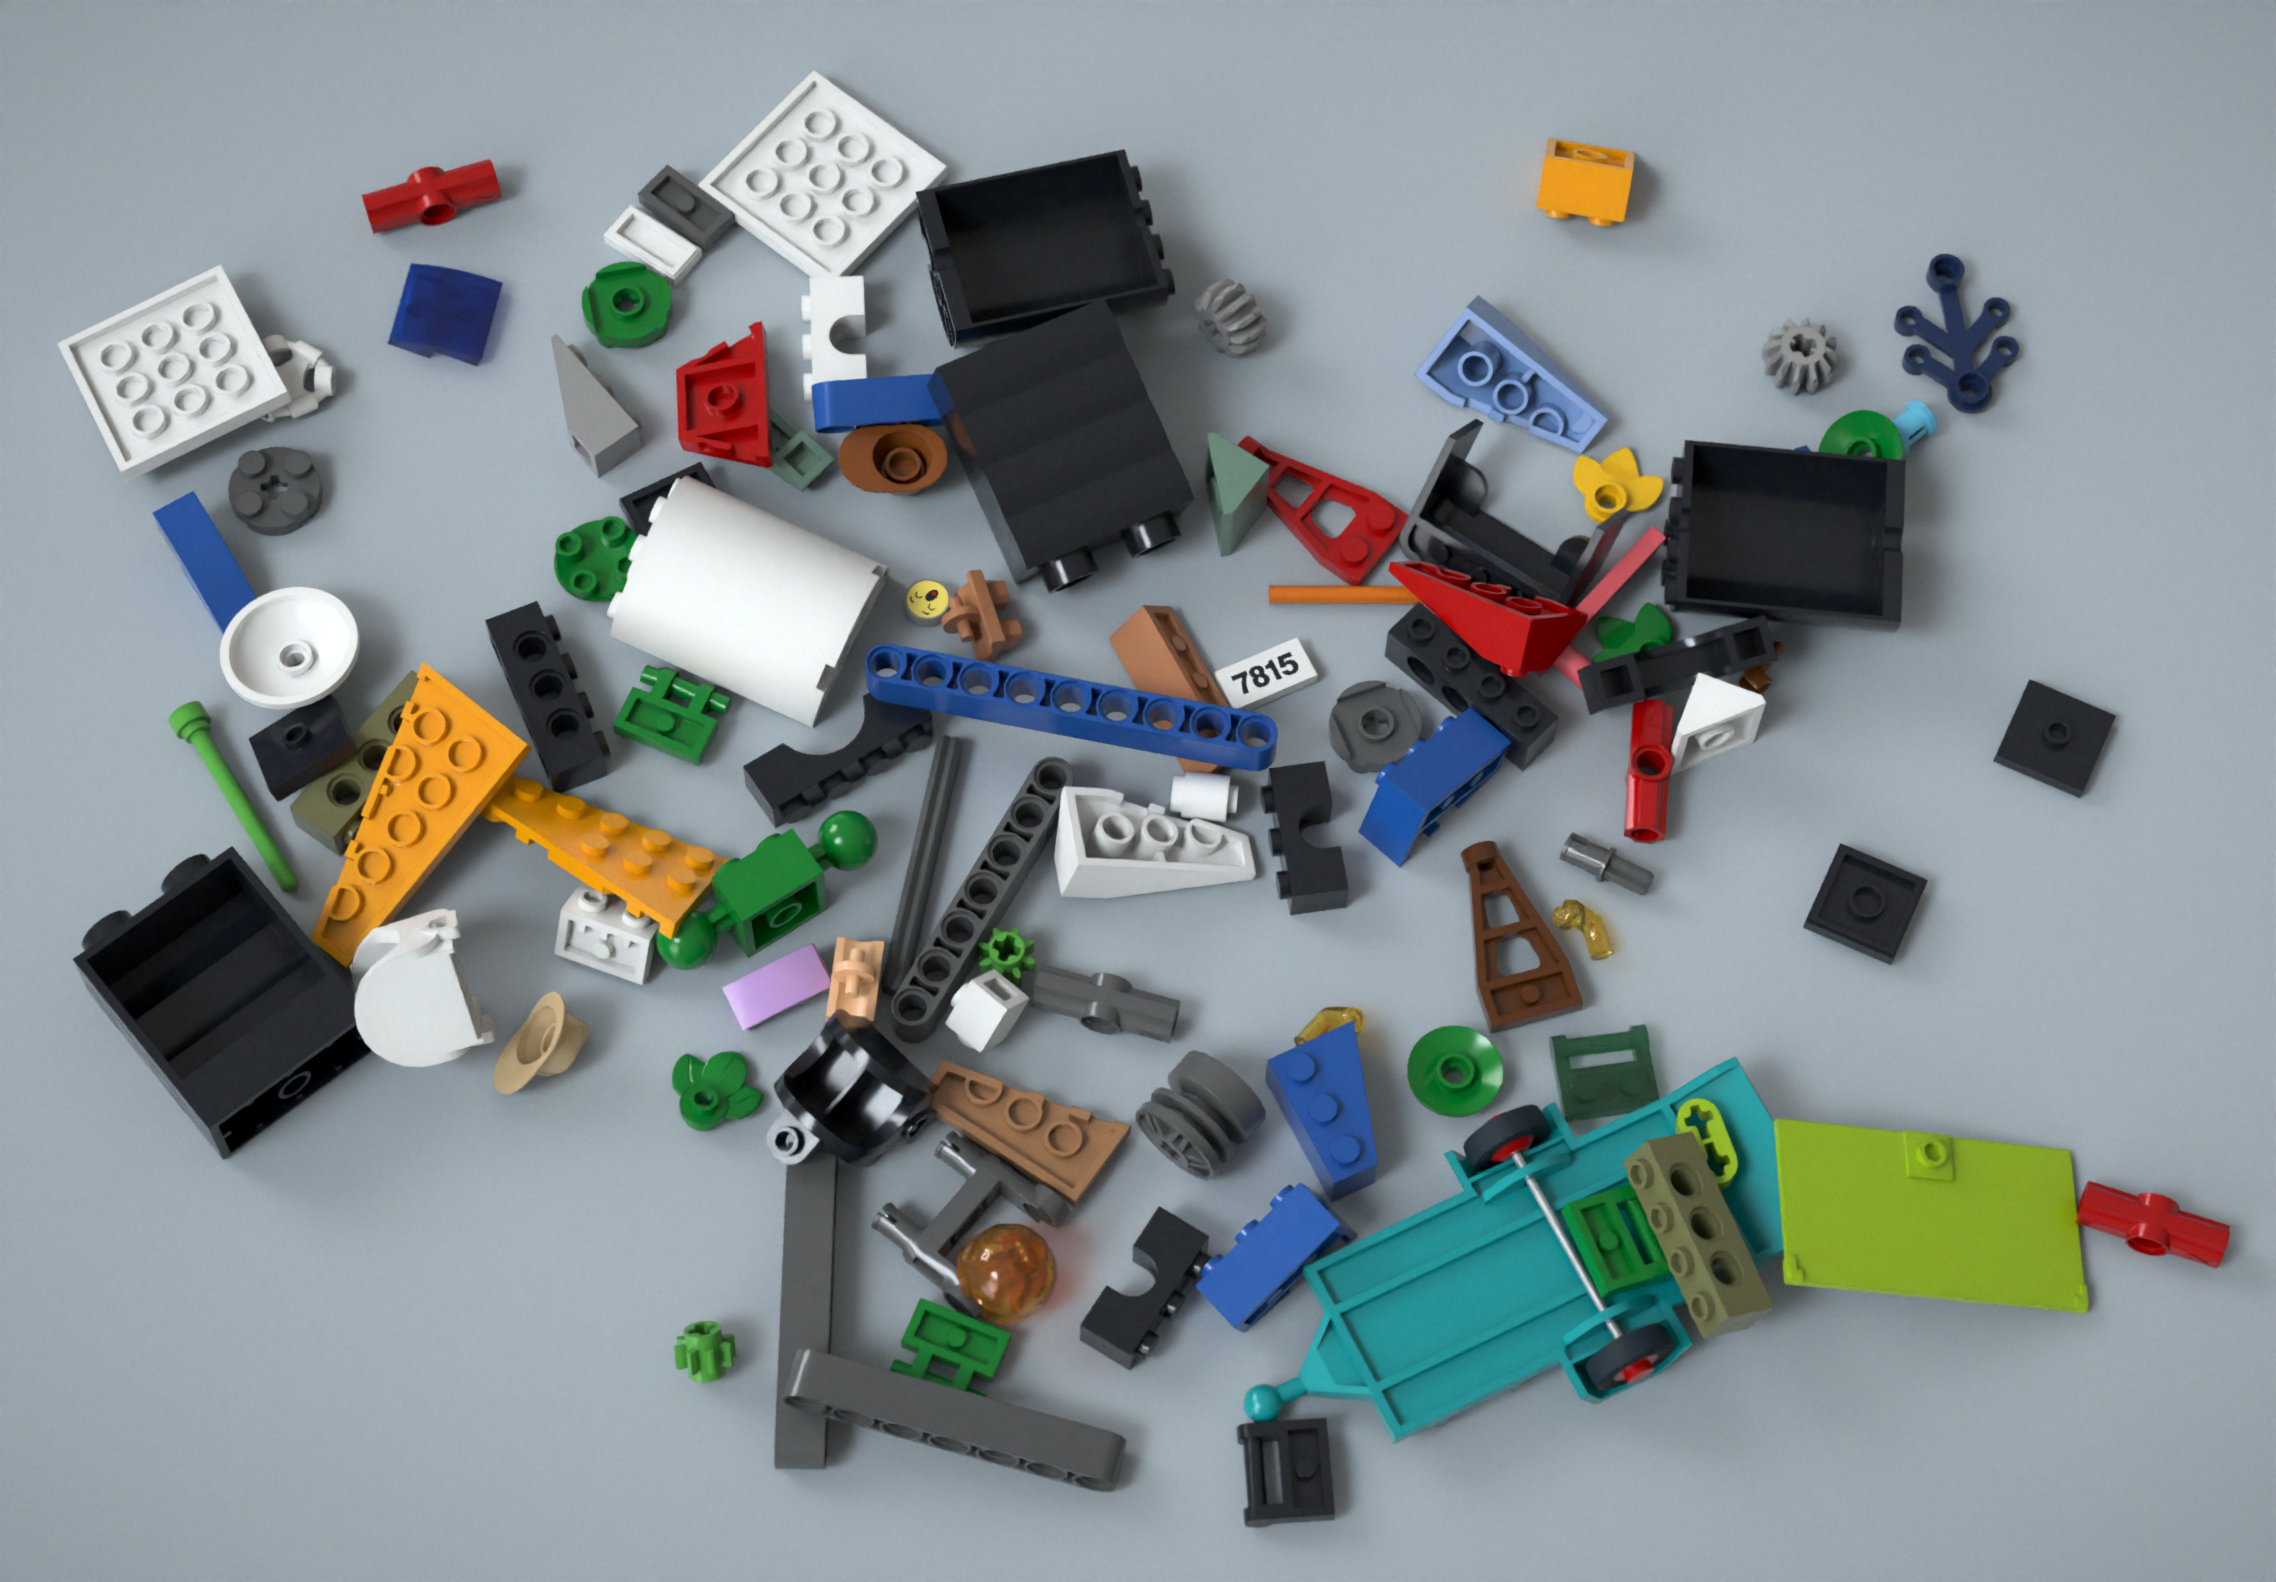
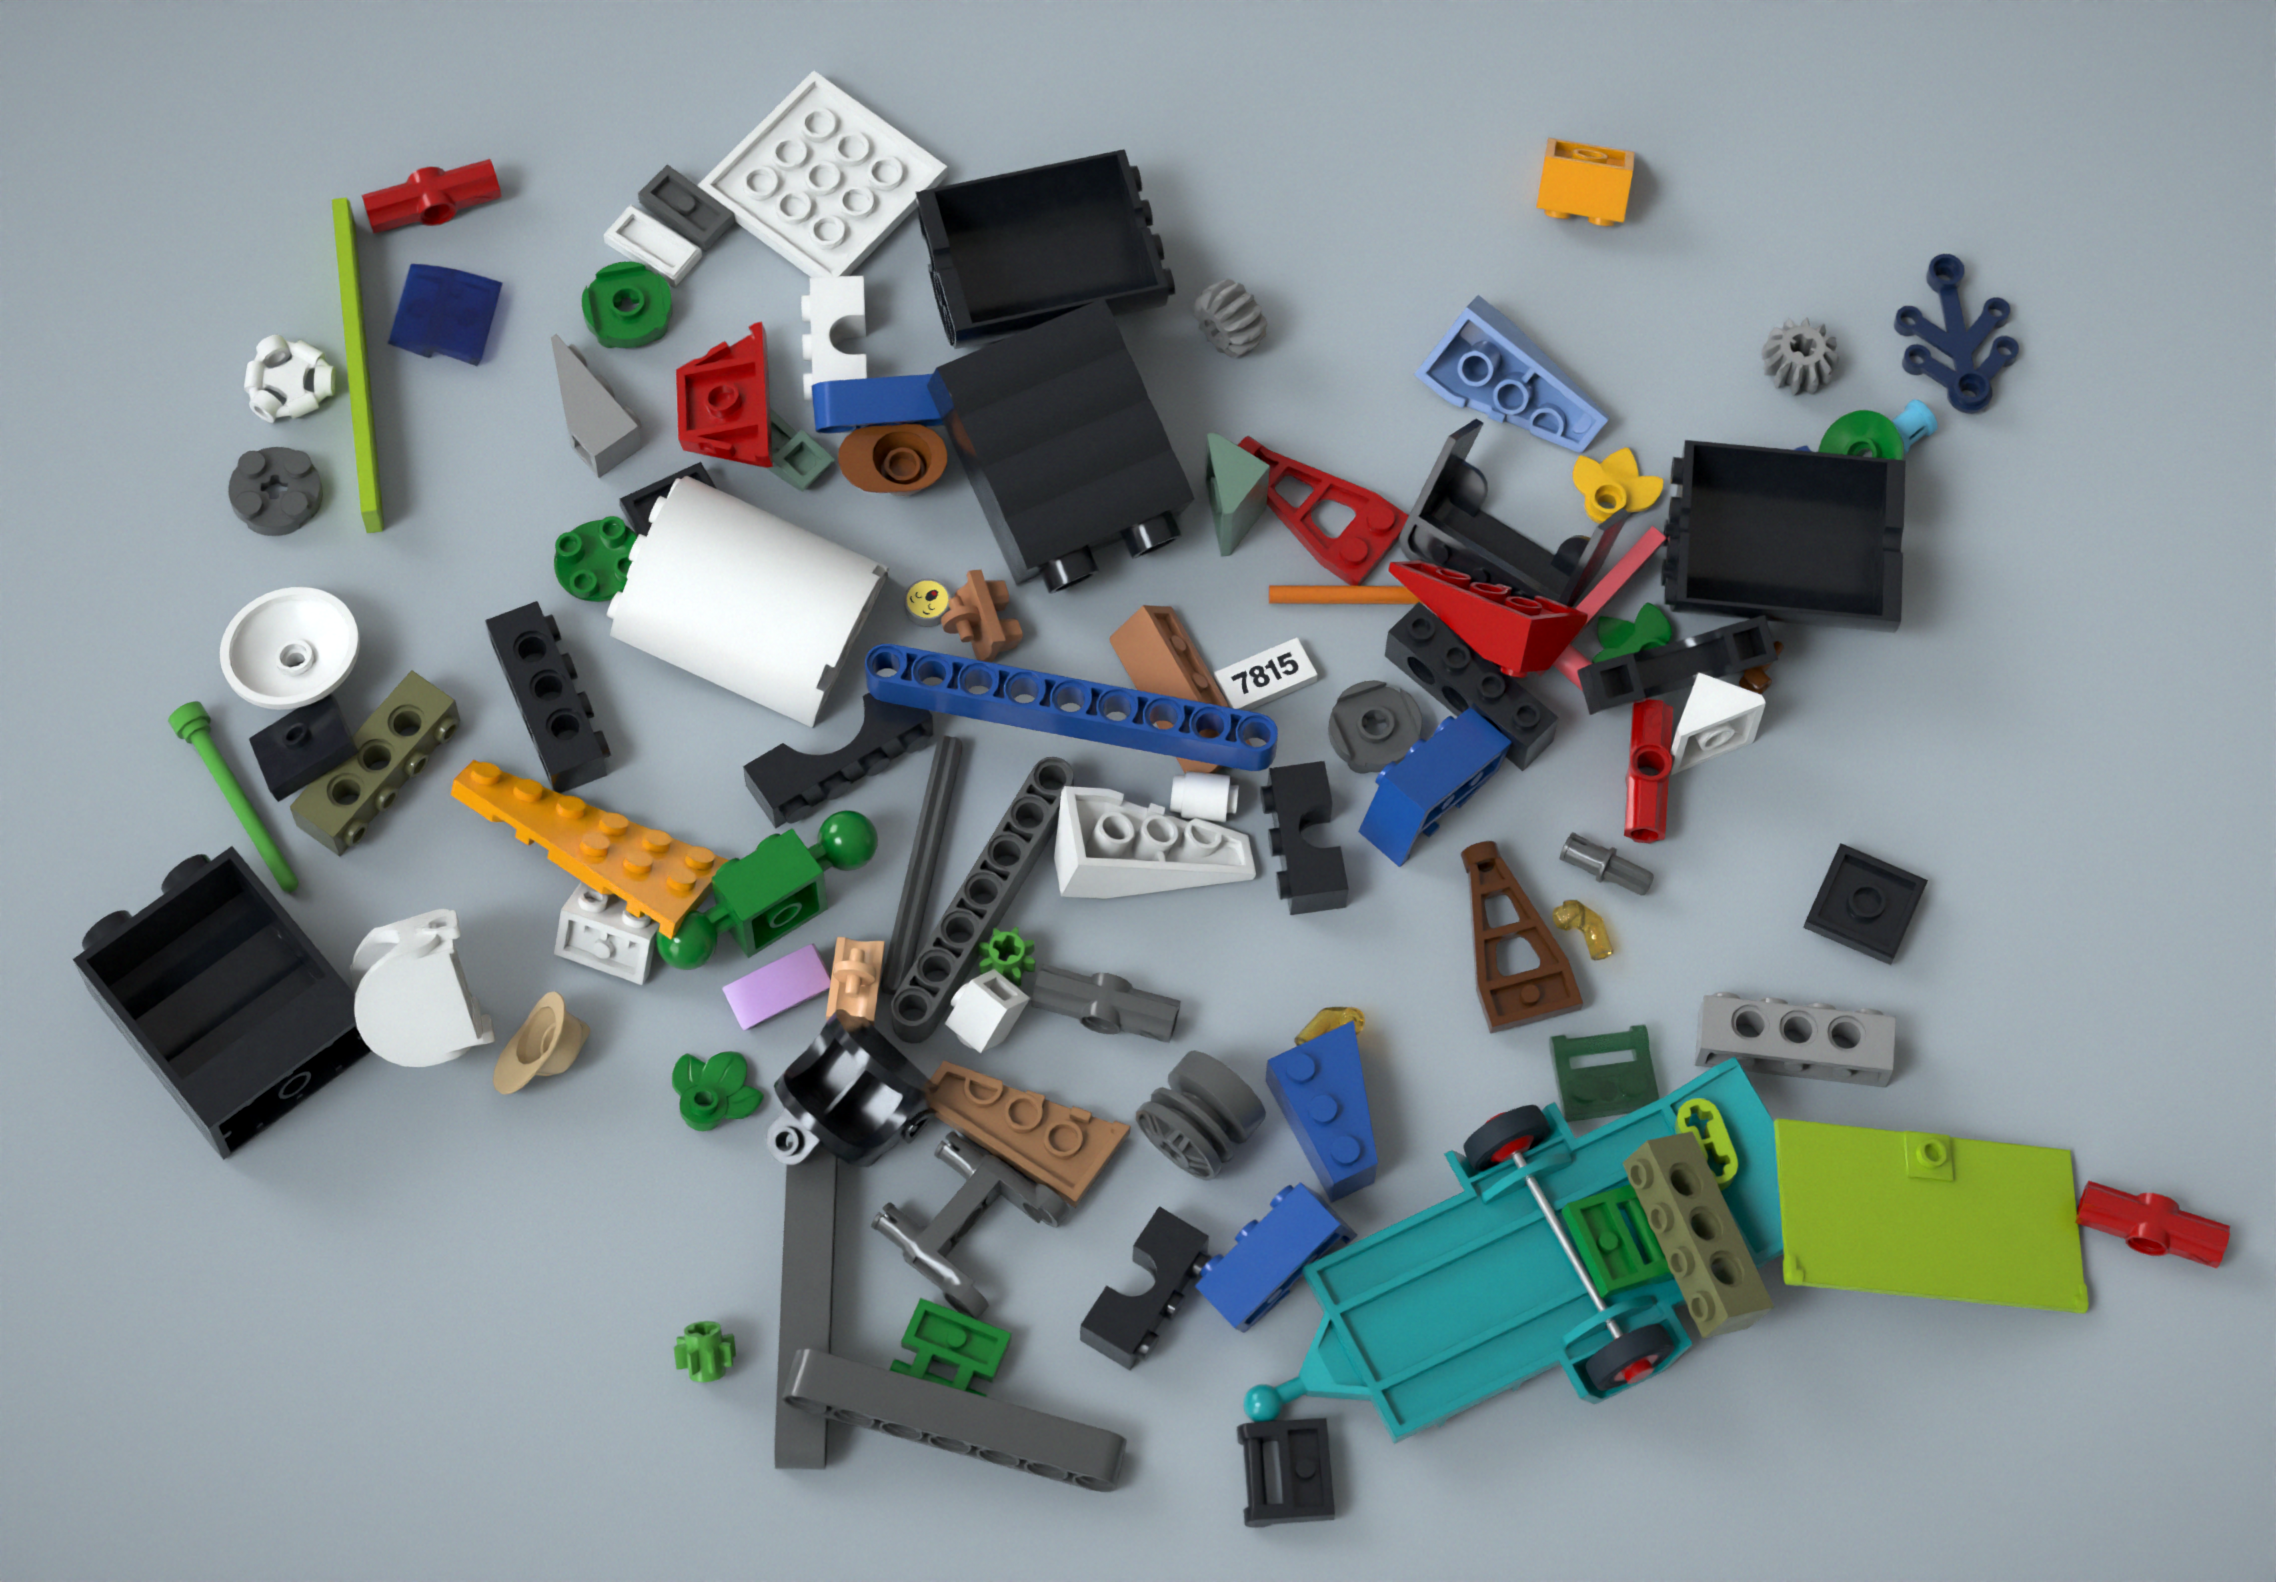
(174, 373): white plate -> none
(204, 558): blue slope -> none
(358, 366): none -> lime tile
(424, 798): light orange wing -> none
(669, 726): green plate -> none
(1008, 1272): clear orange cylinder -> none
(1458, 1051): green dish -> none
(1773, 1053): none -> light grey brick
(2054, 738): black plate -> none

